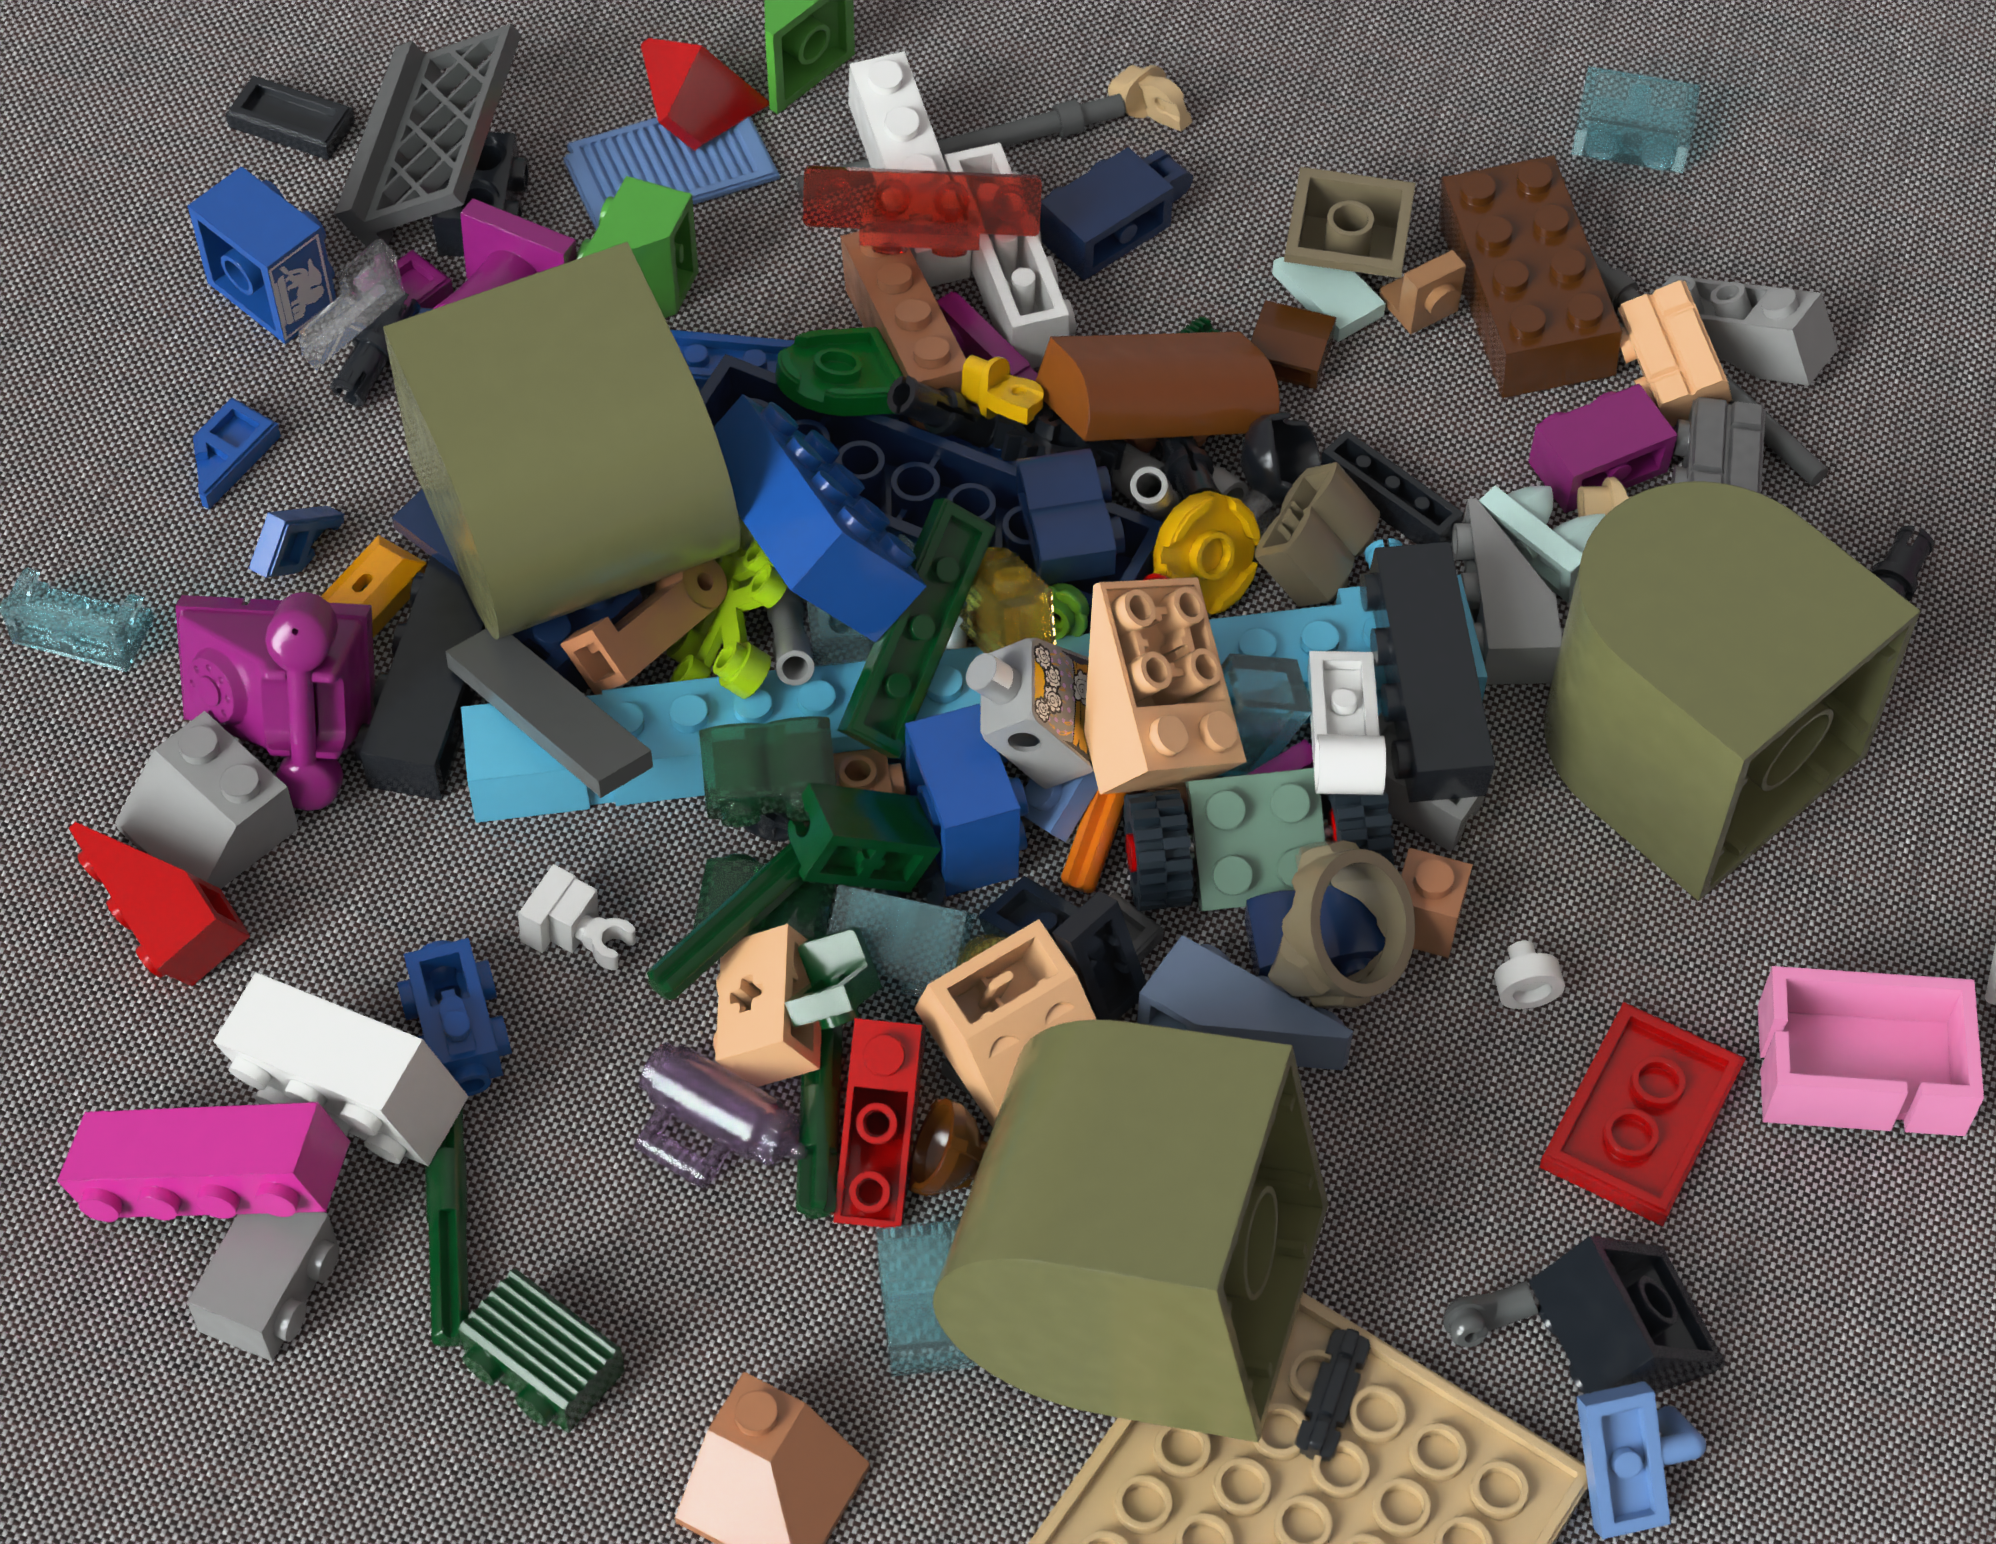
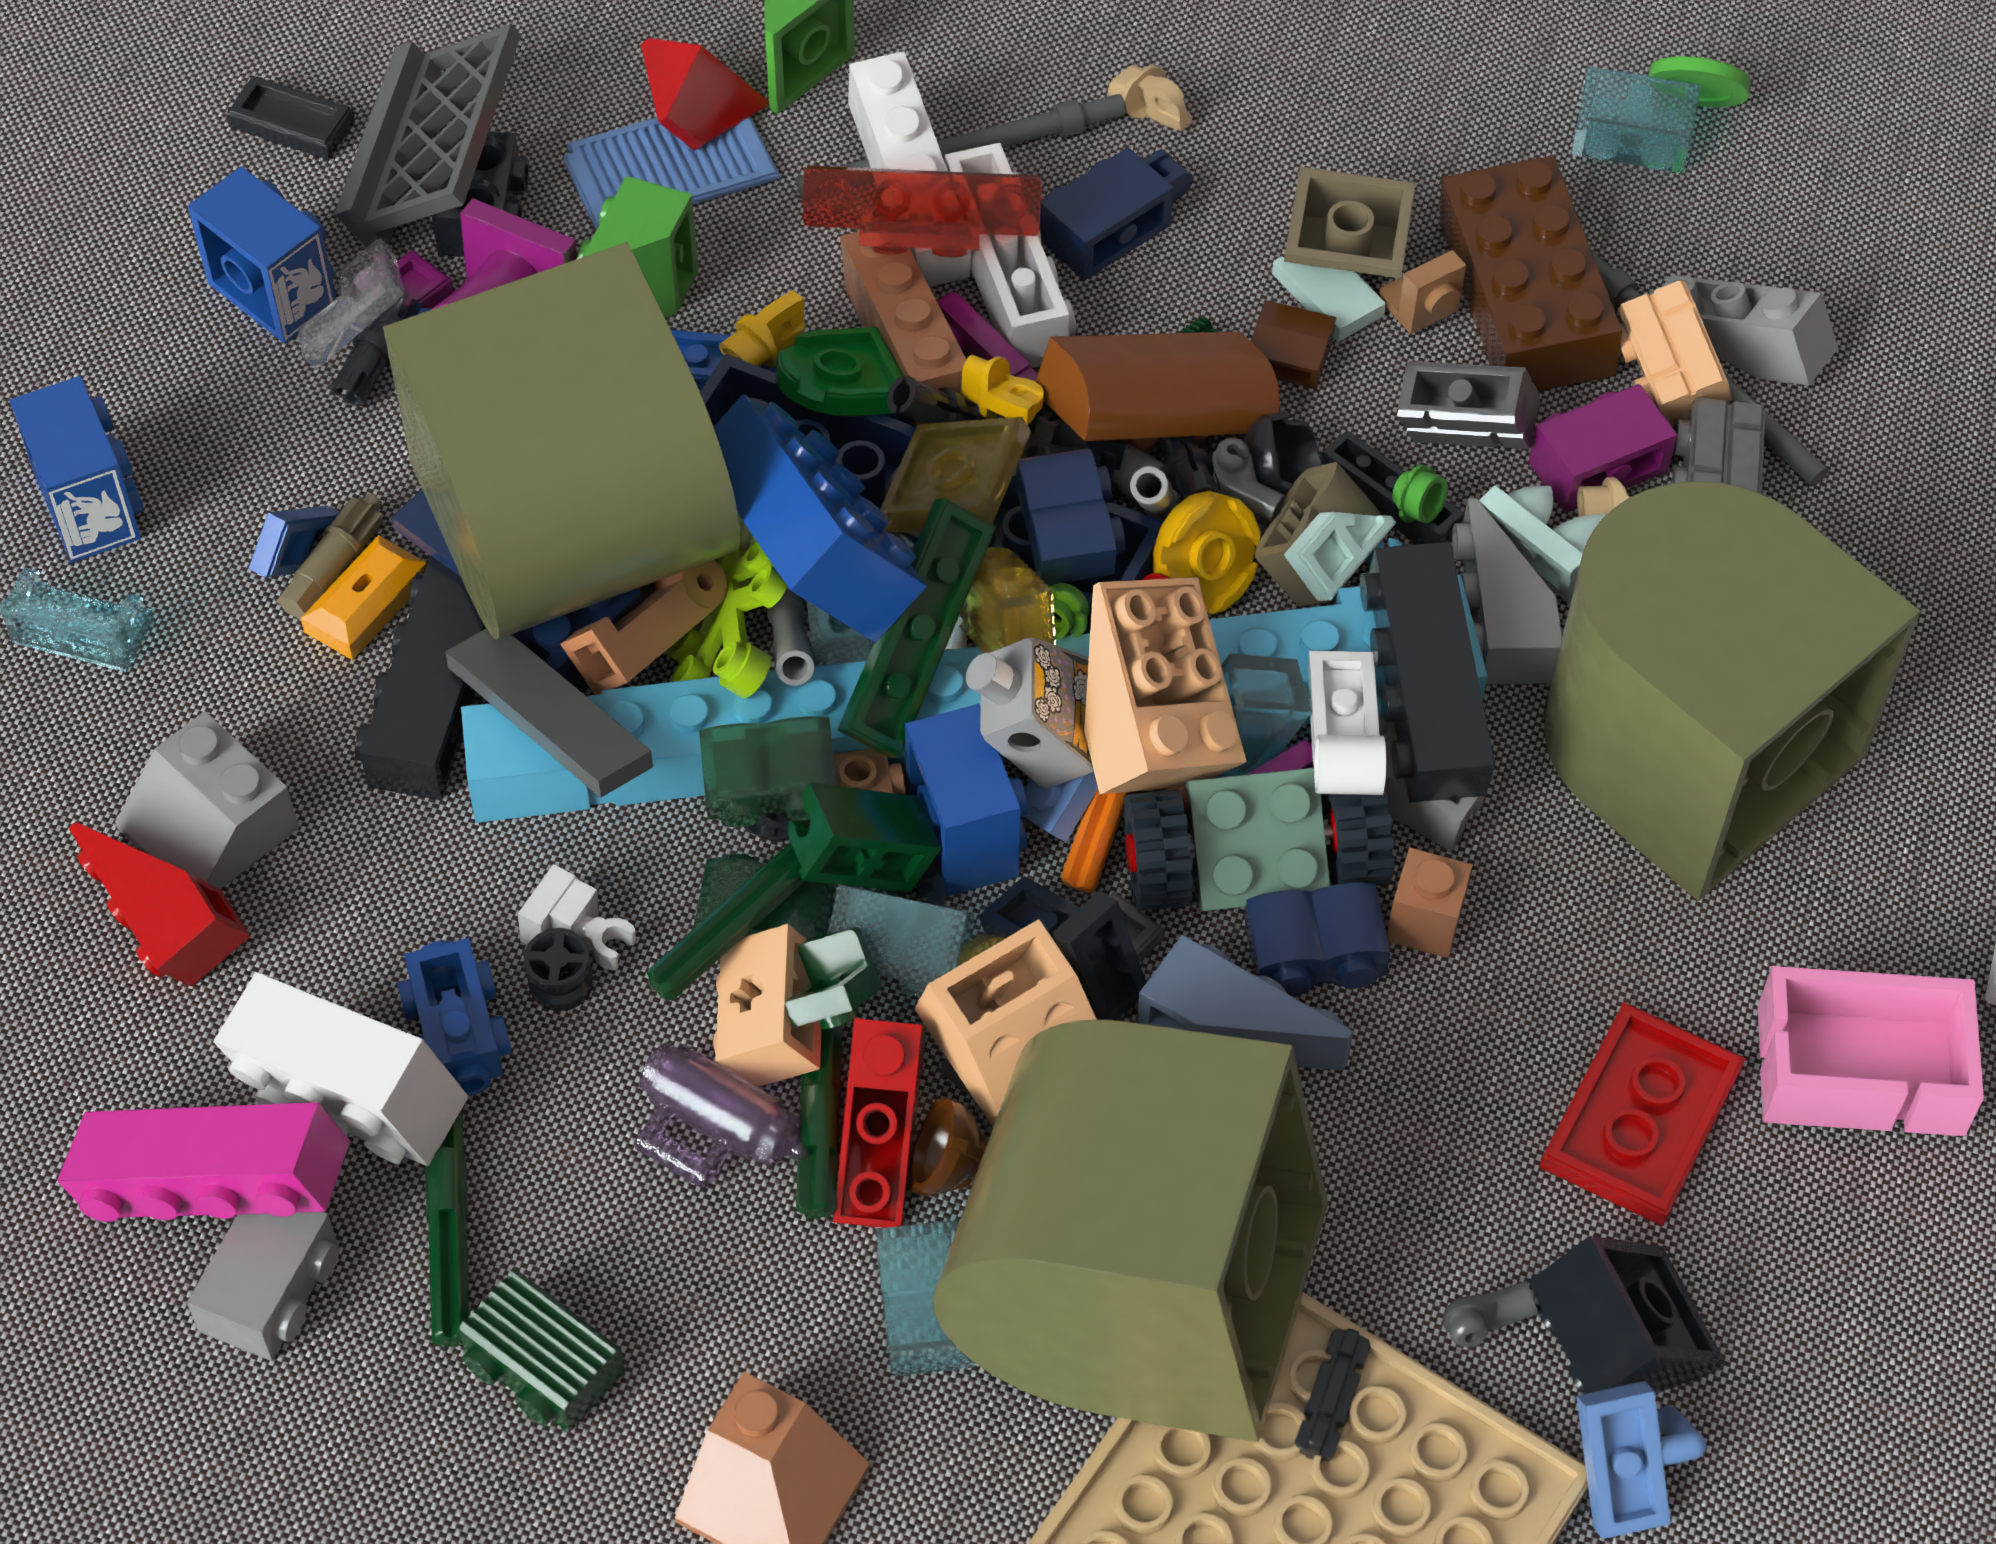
(79, 467): none -> blue brick
(230, 447): blue tile -> none
(282, 678): magenta piece -> none
(333, 553): none -> dark tan piece
(549, 956): none -> black wheel
(771, 330): none -> yellow piece
(956, 462): none -> clear yellow tile
(1238, 479): none -> dark grey arm
(1302, 961): dark tan piece -> none
(1335, 548): none -> light aqua tile
(1420, 494): none -> bright green plate
(1468, 404): none -> flat silver brick
(1528, 977): white tile -> none
(1720, 82): none -> bright green piece
(1904, 561): black pin -> none

